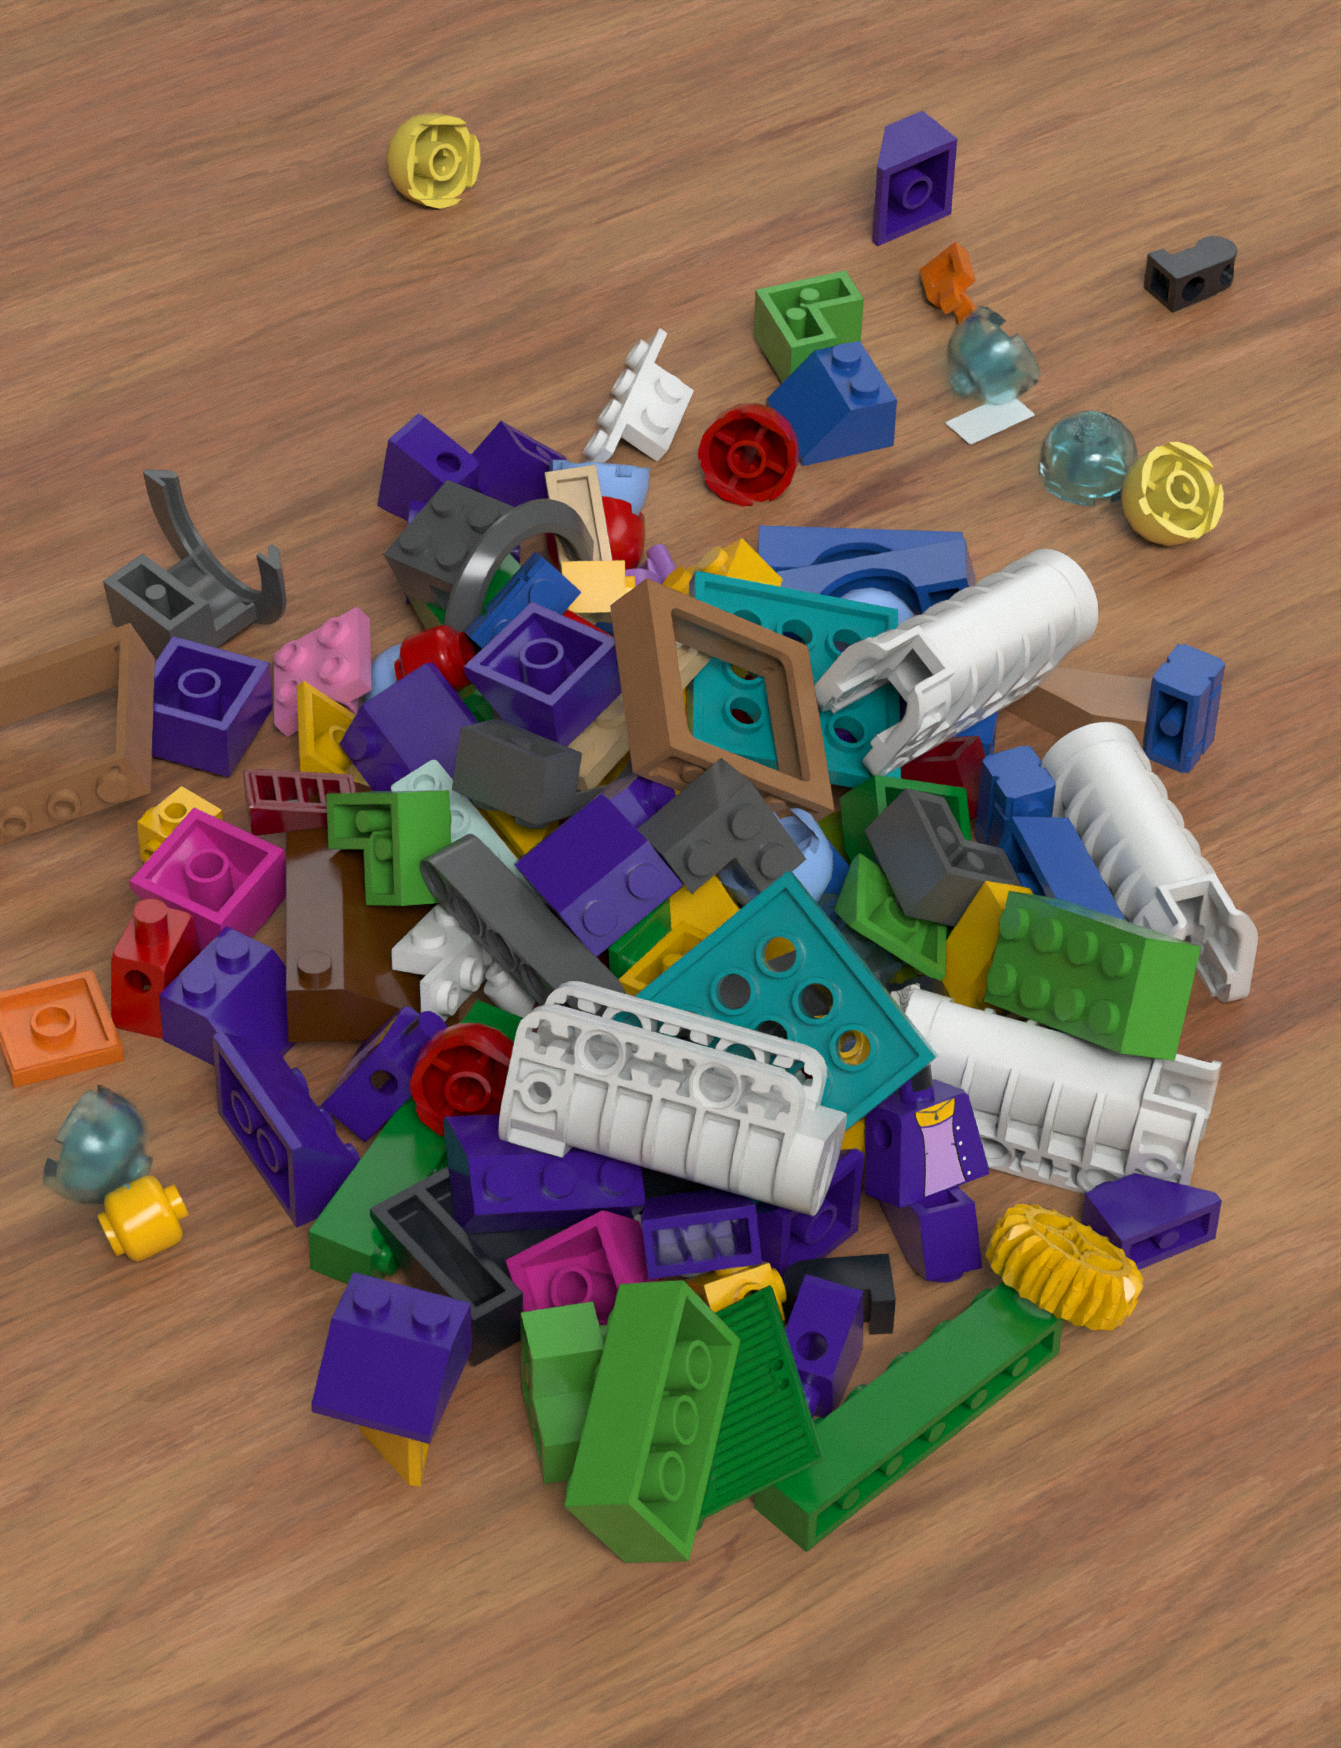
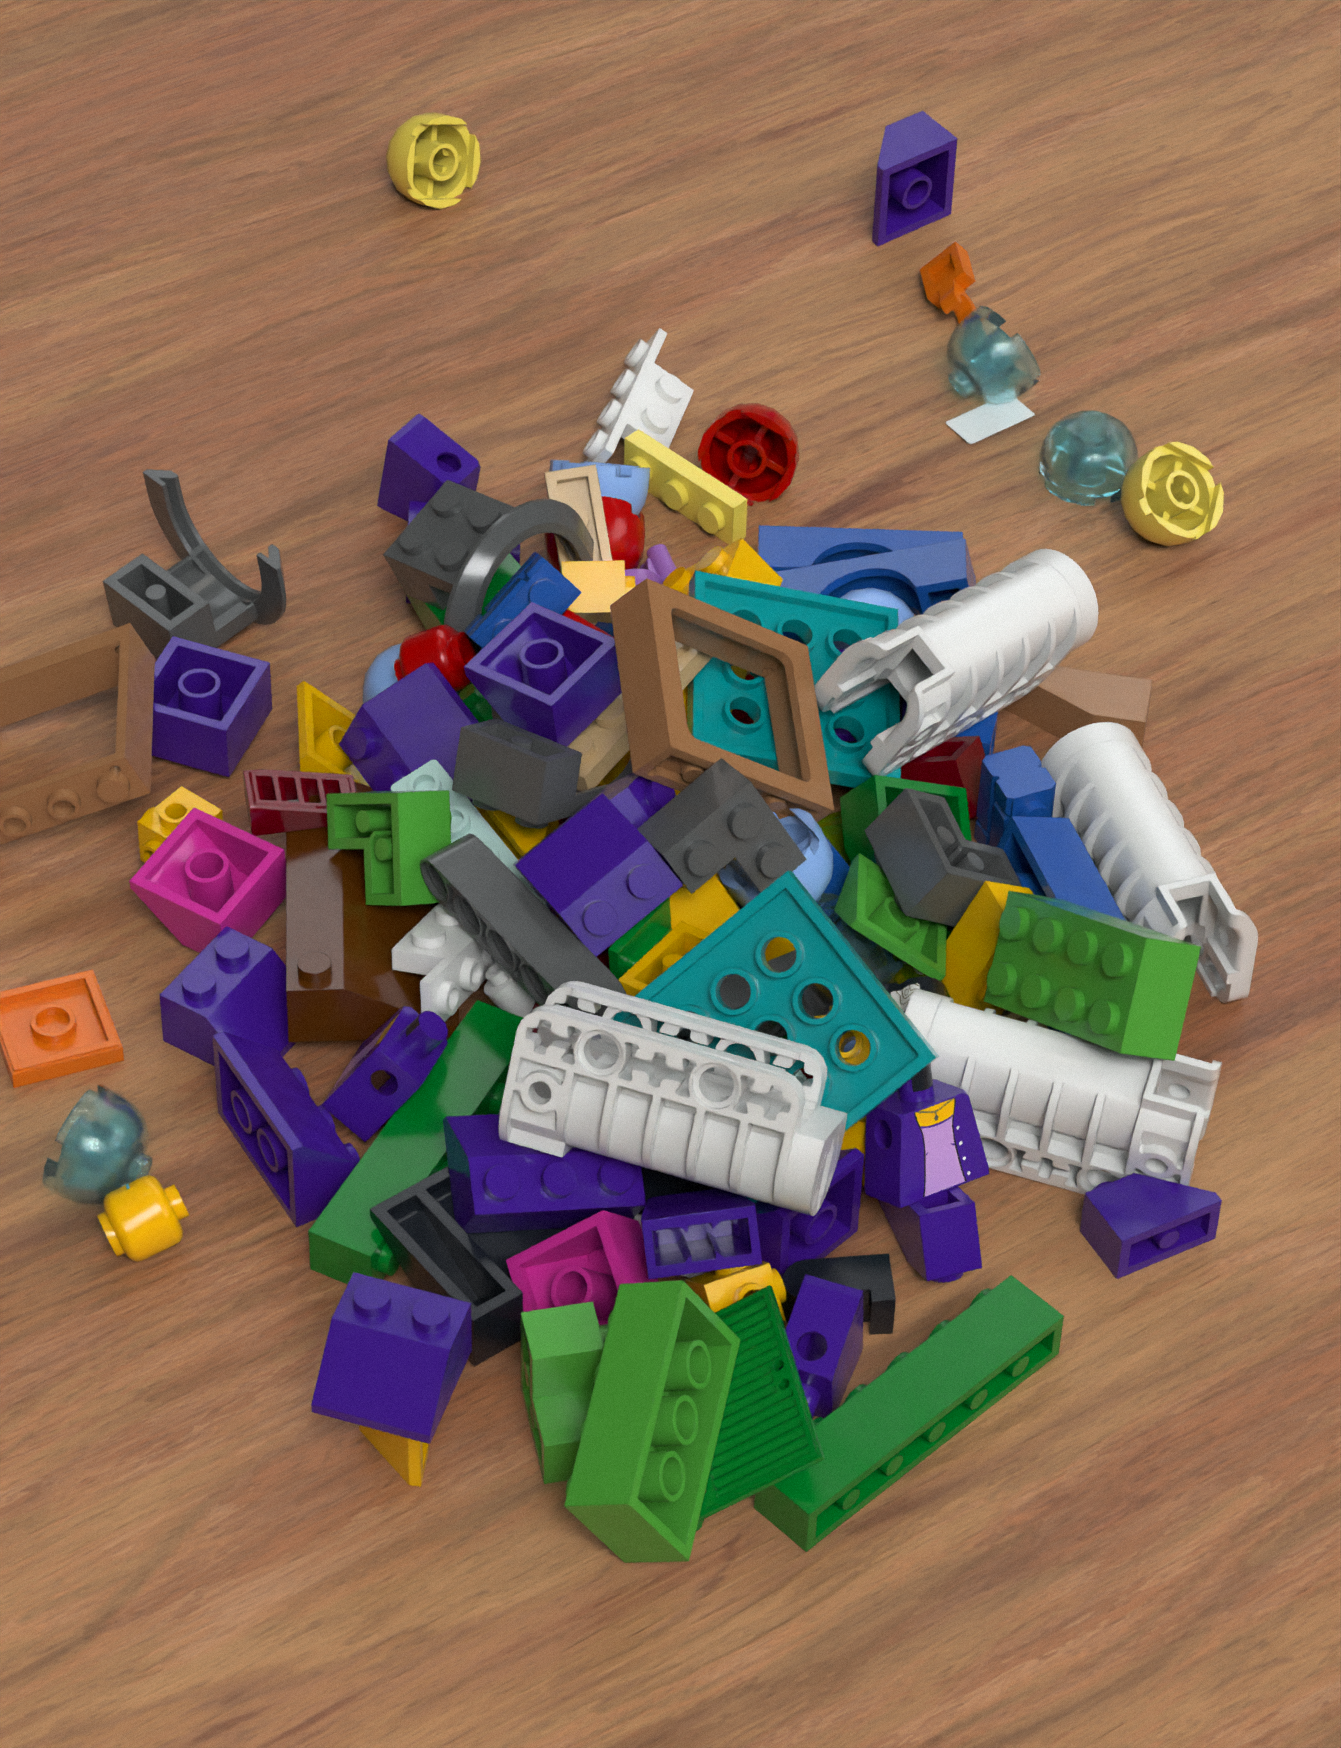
(152, 953): red torso -> none
(329, 659): bright pink plate -> none
(460, 1073): red cylinder -> none
(513, 466): dark purple slope -> none
(688, 488): none -> light yellow plate
(806, 317): bright green brick -> none
(837, 404): blue slope -> none
(1064, 1267): yellow gear -> none
(1183, 708): blue brick -> none
(1191, 273): black leg -> none

